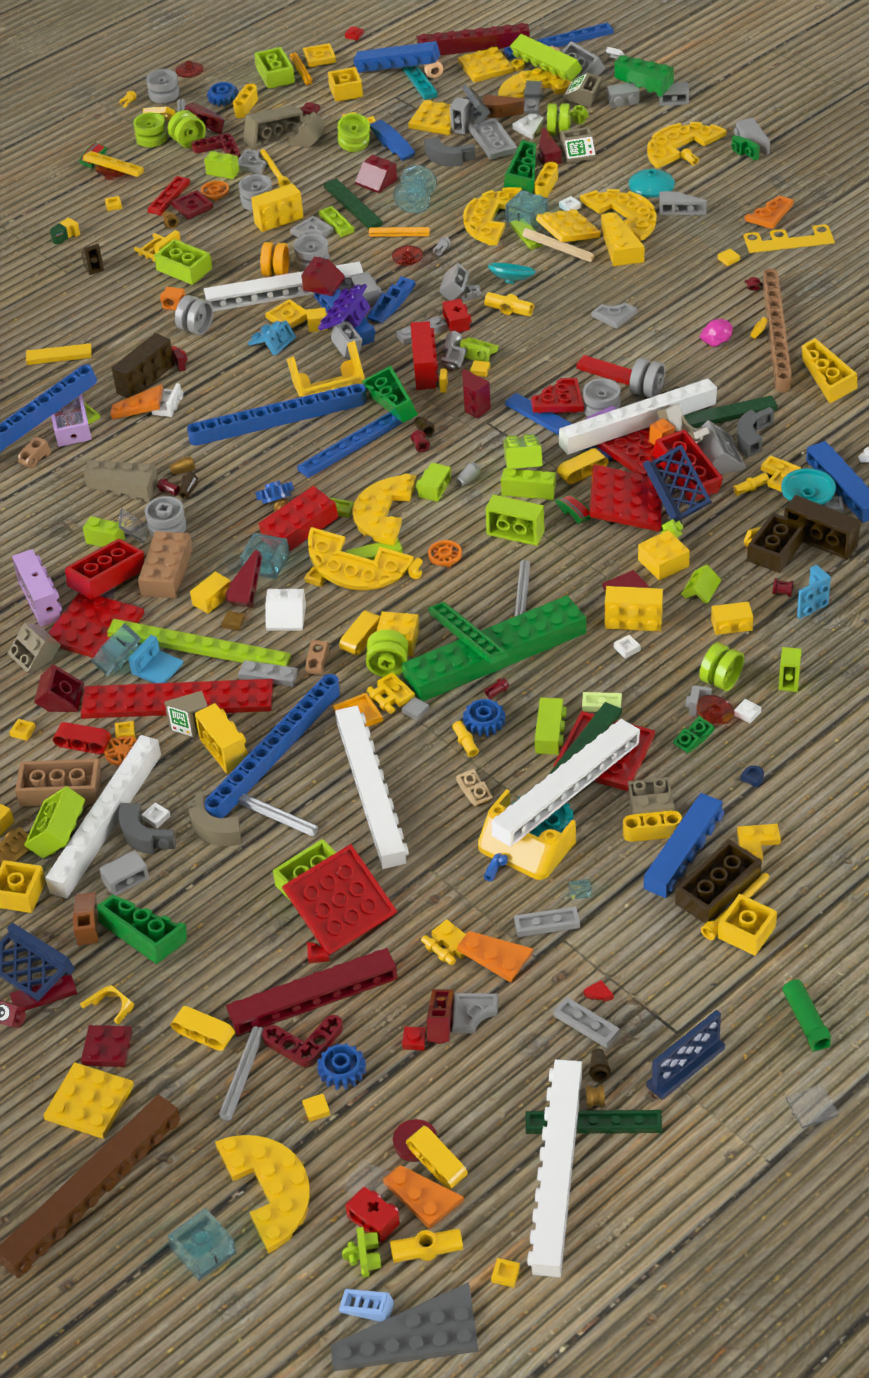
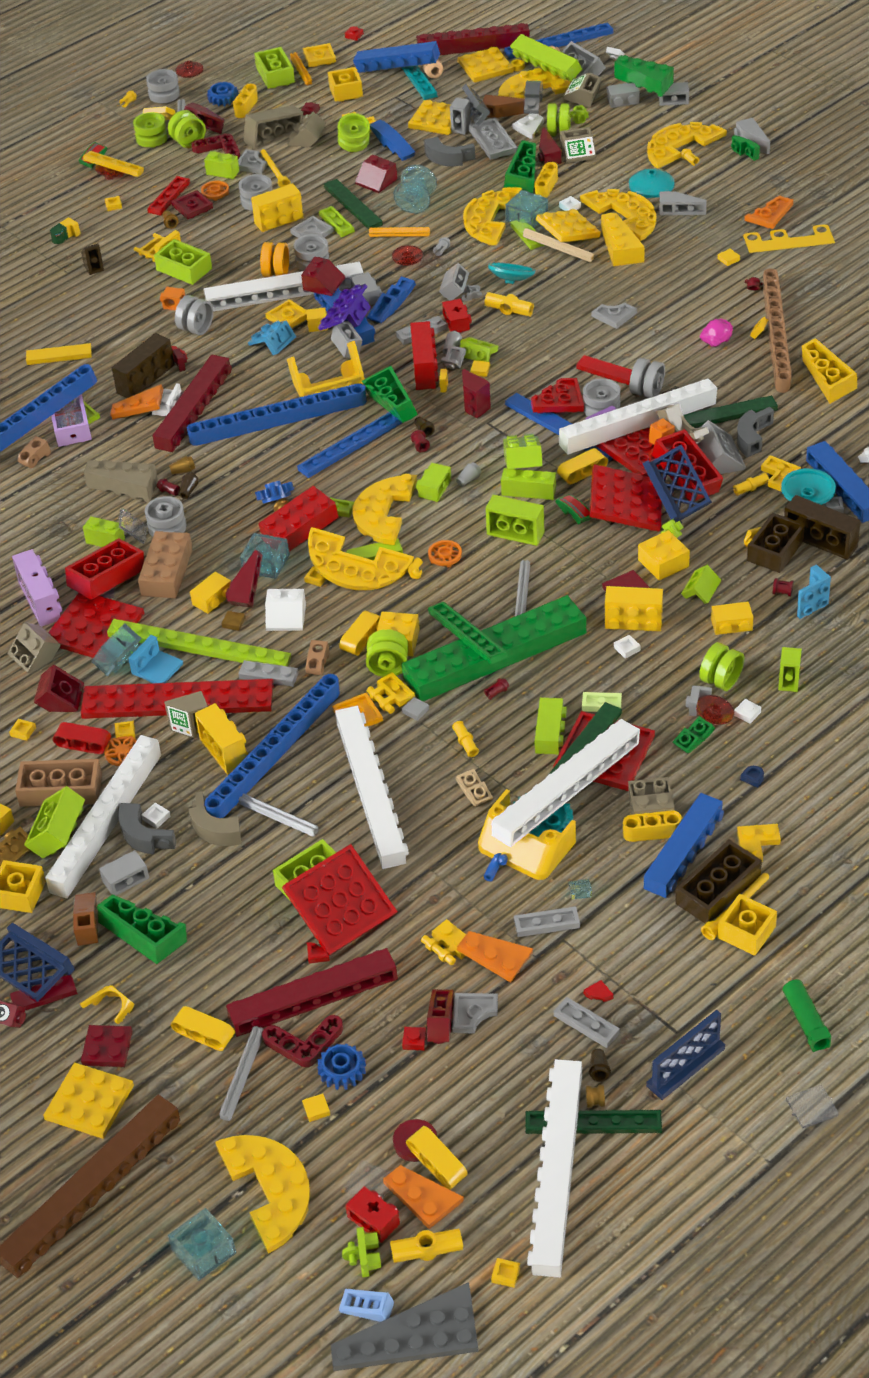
(191, 403): none -> dark red brick
(484, 717): blue gear -> none

